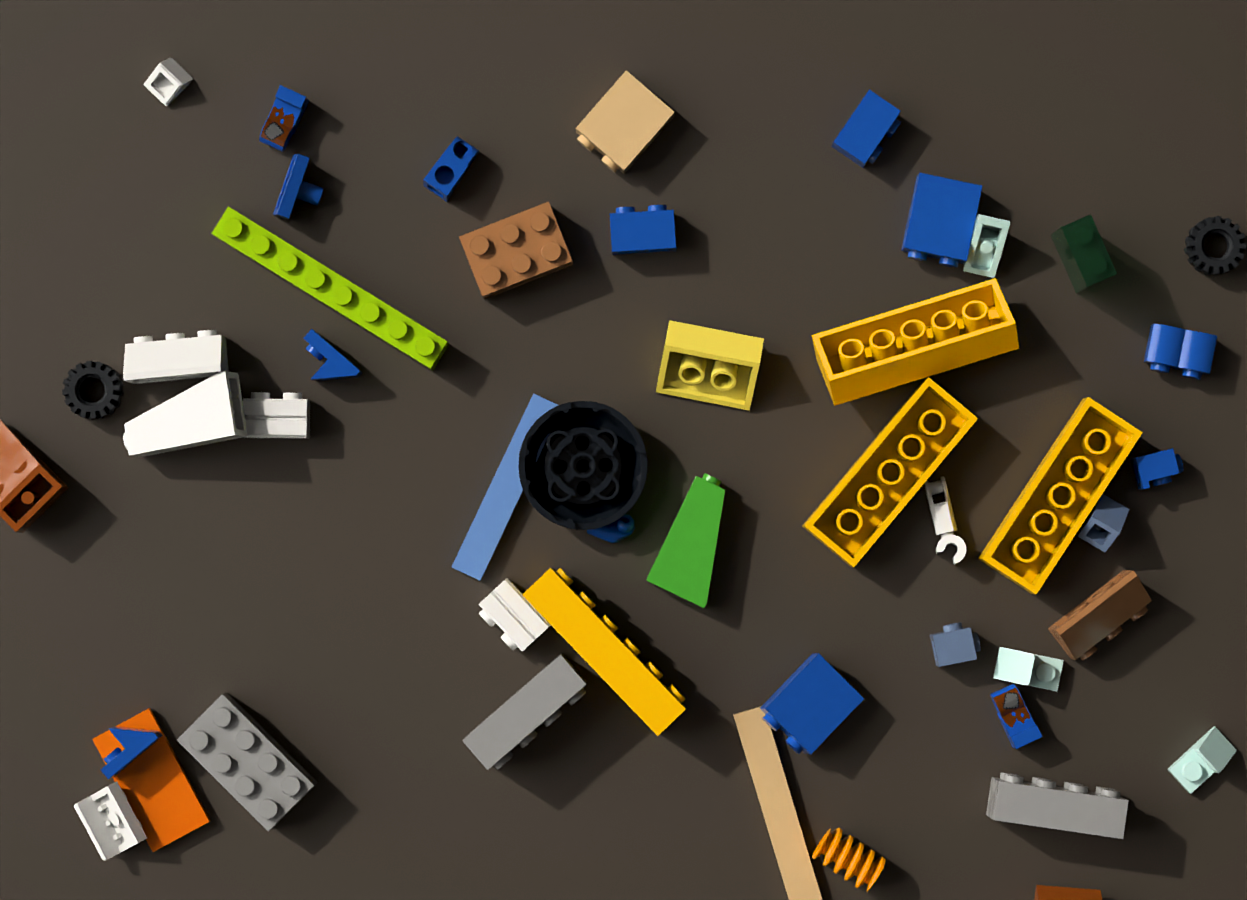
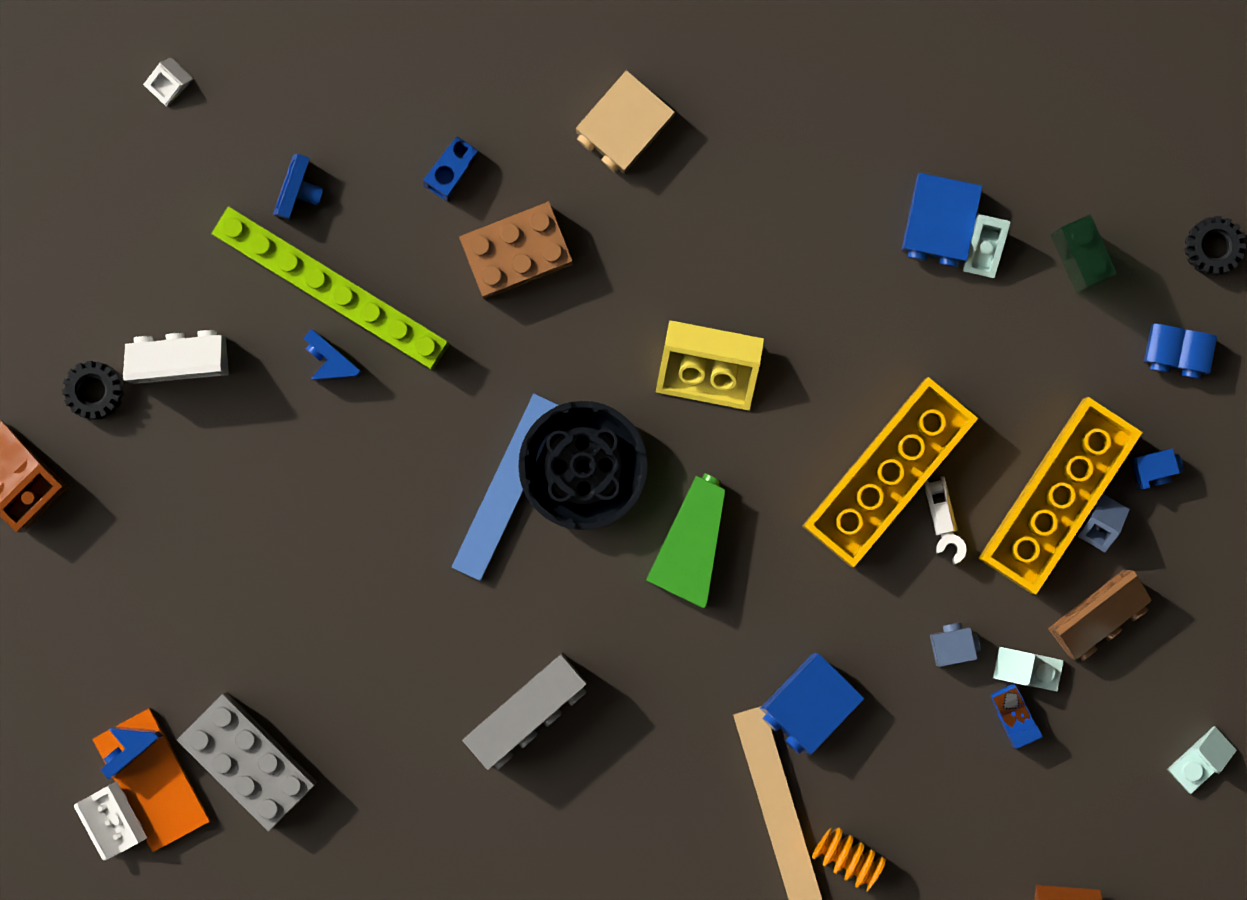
(193, 418): white slope -> none
(277, 417): white brick -> none
(283, 118): leg -> none
(513, 615): white brick -> none
(604, 651): yellow brick -> none
(615, 531): blue arm -> none
(642, 231): blue brick -> none
(866, 129): blue brick -> none
(915, 341): yellow brick -> none
(1056, 807): light grey brick -> none

